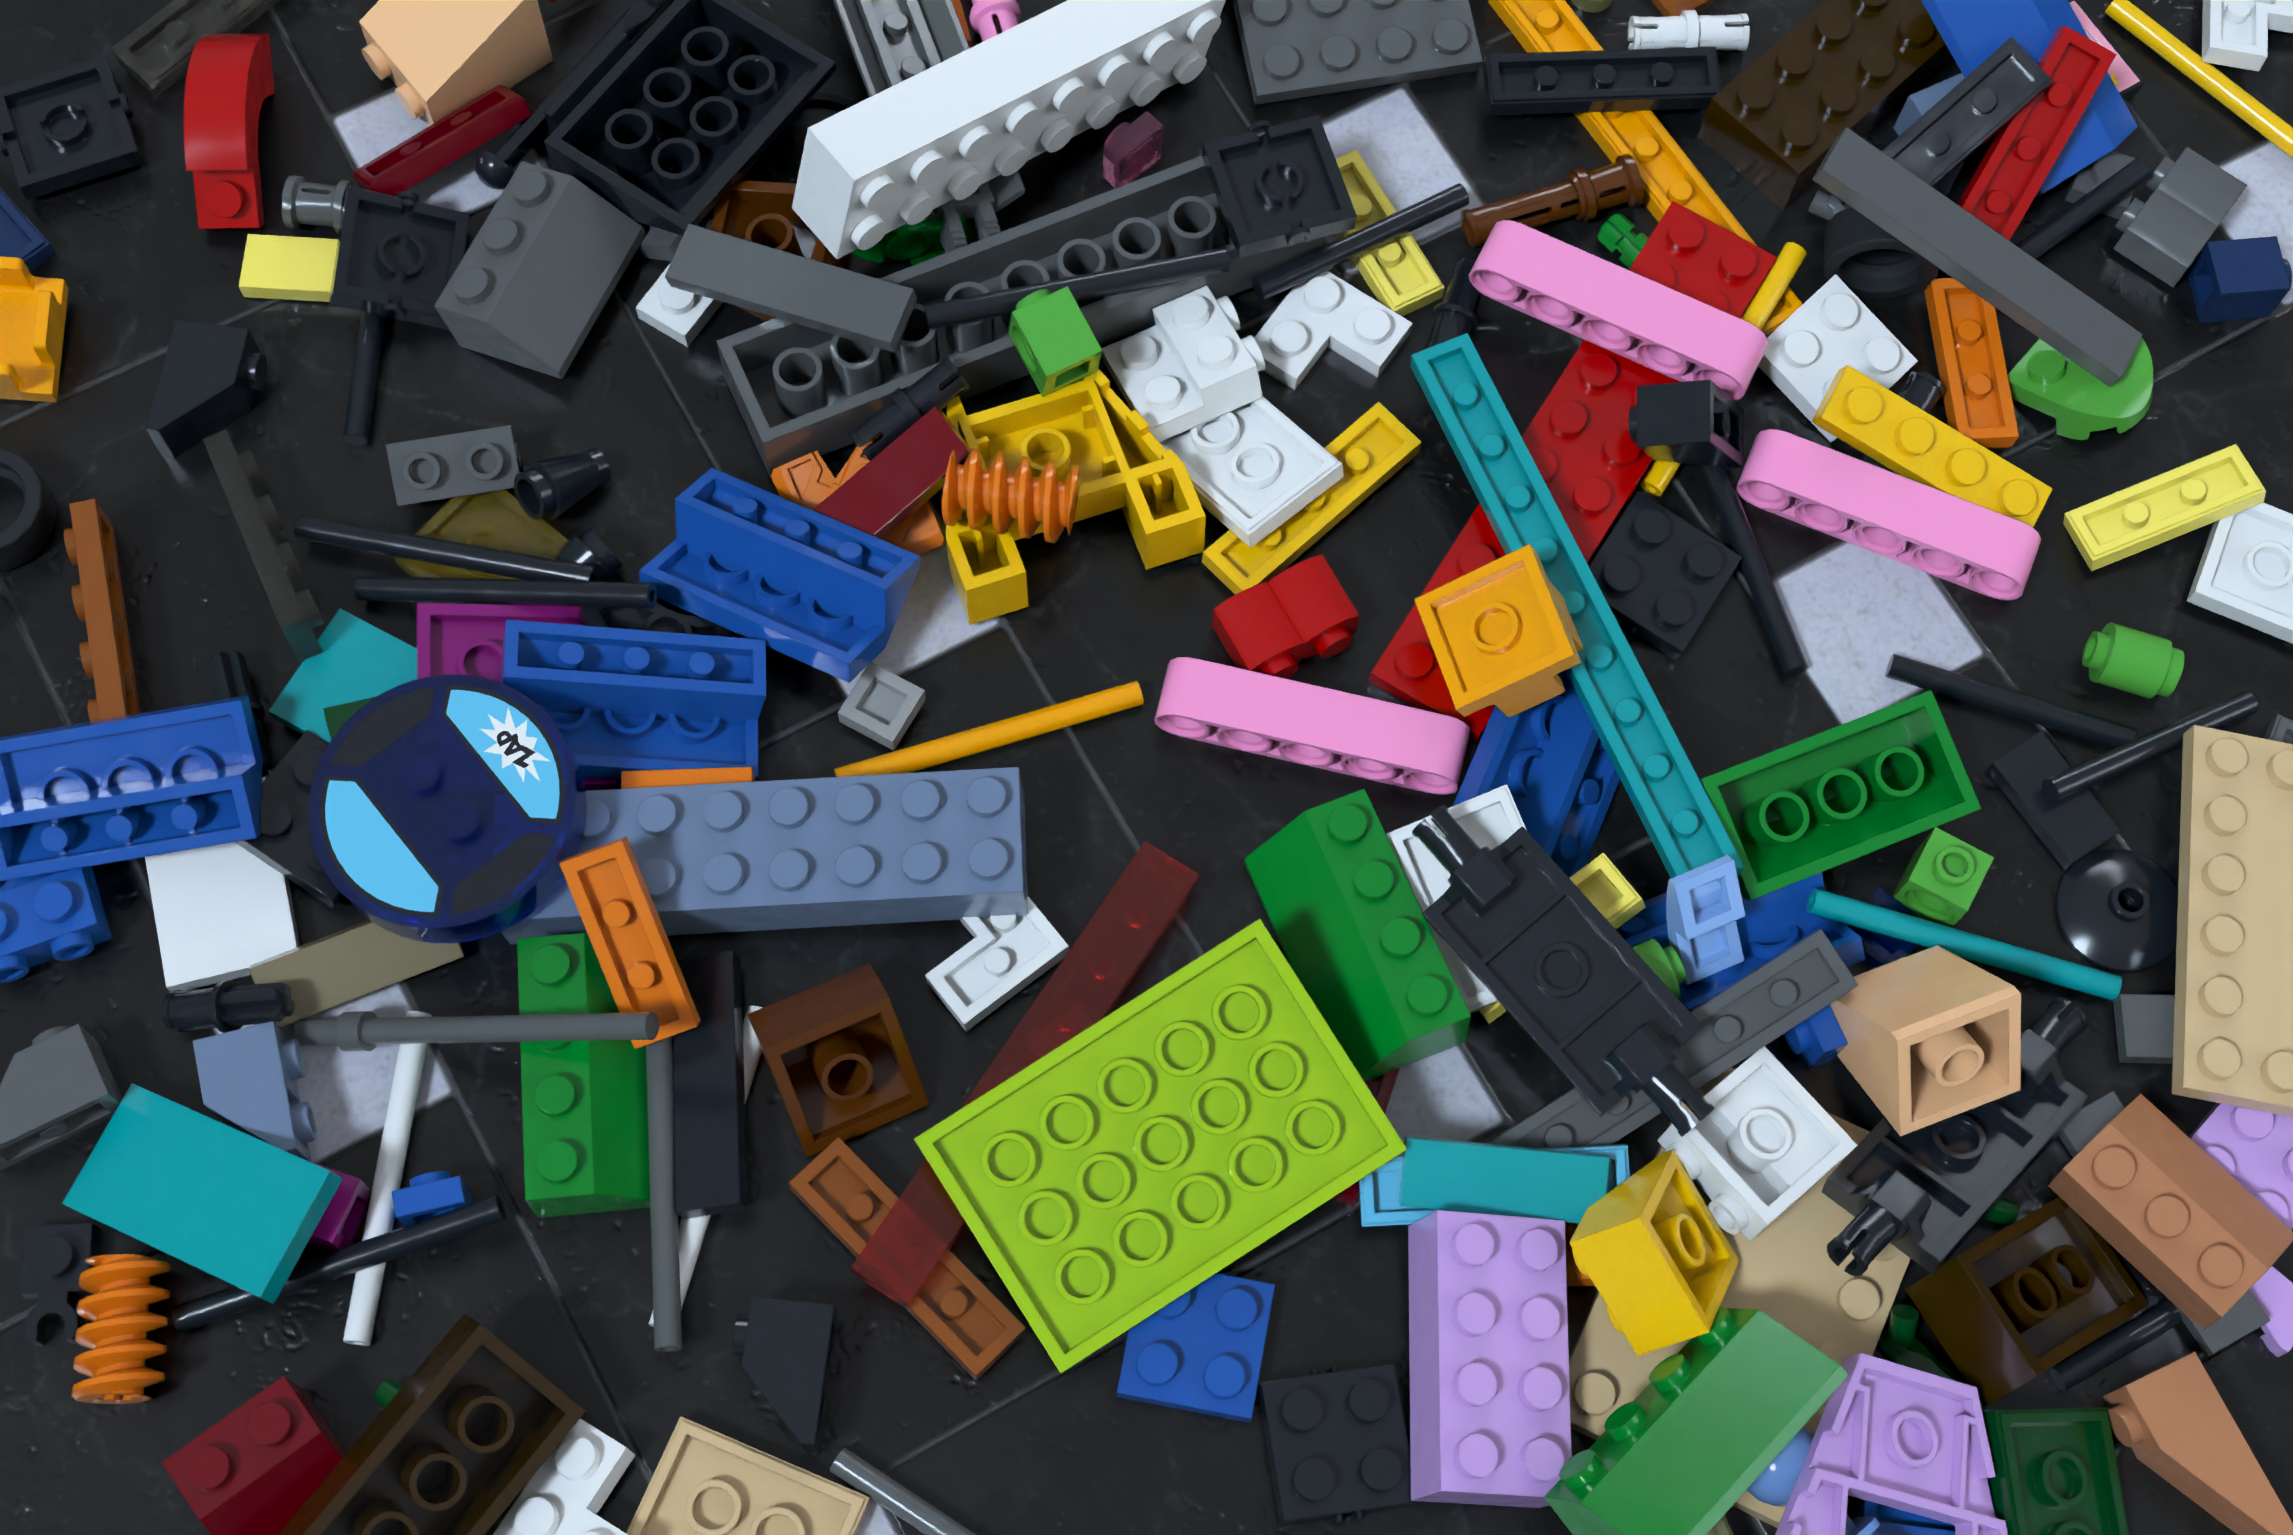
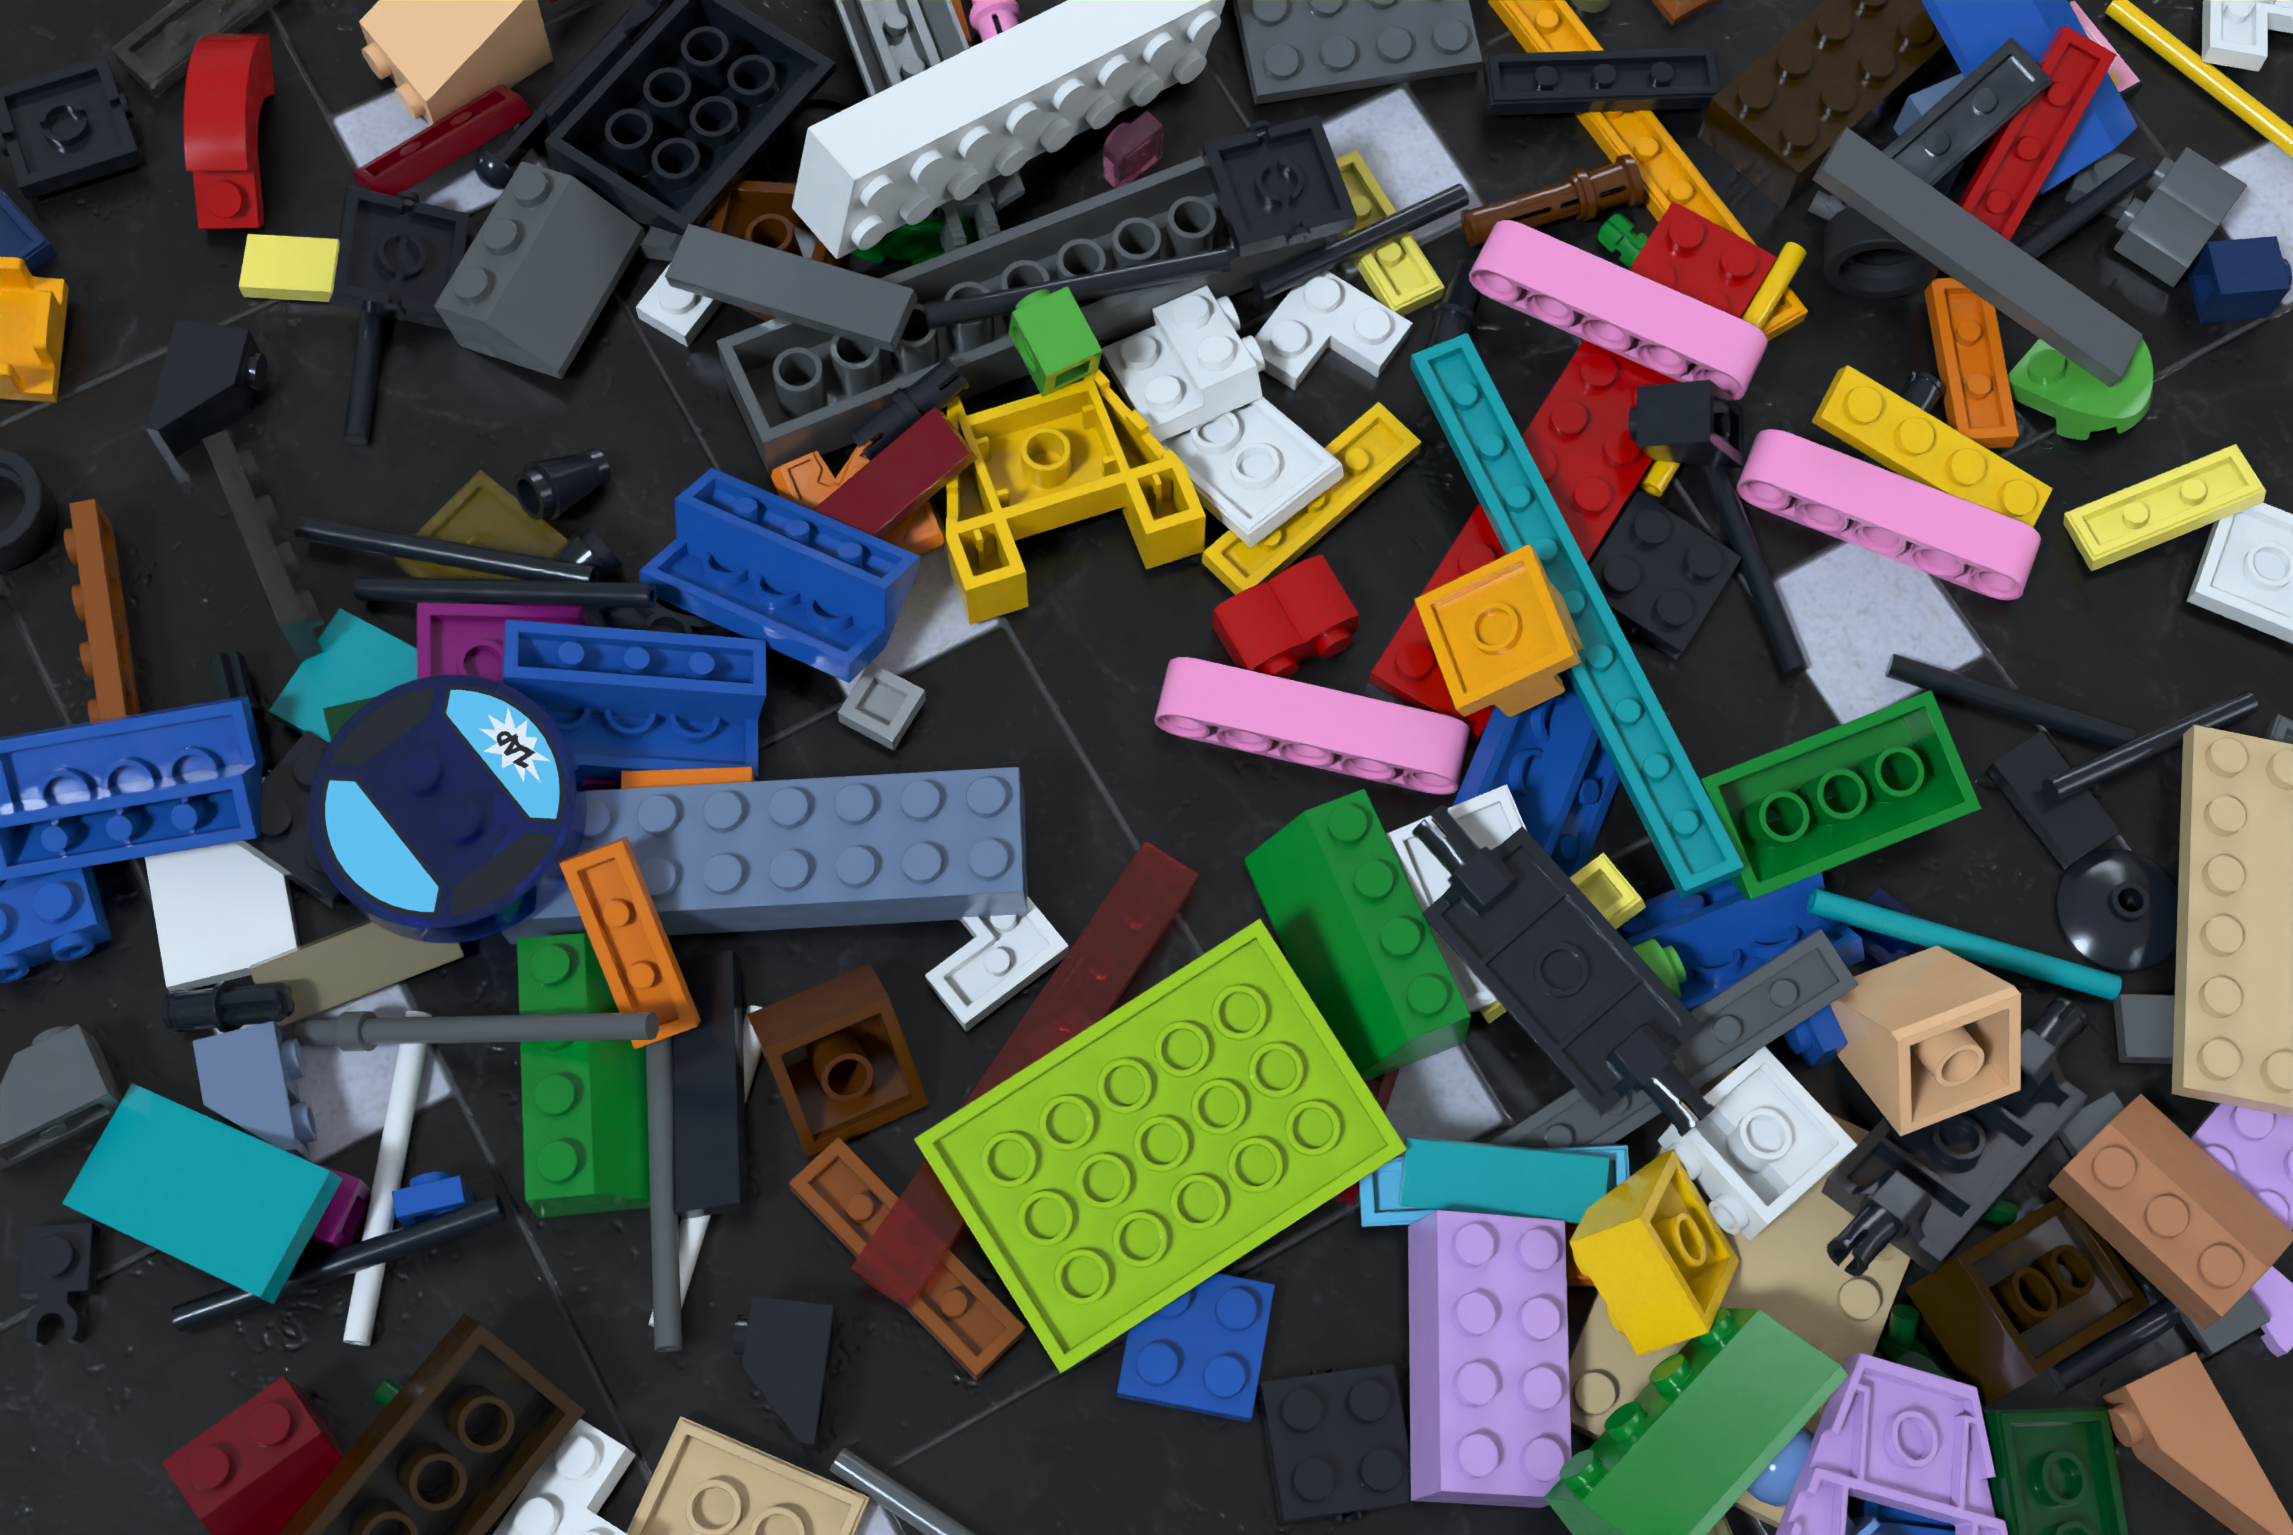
(119, 1329): orange piece -> none
(312, 203): dark grey bush -> none
(453, 465): dark grey hinge -> none
(999, 733): light orange piece -> none
(1010, 496): orange piece -> none
(1689, 31): white pin -> none
(1703, 918): light blue slope -> none
(1826, 336): white plate -> none
(1942, 878): bright green brick -> none
(2133, 661): bright green brick -> none

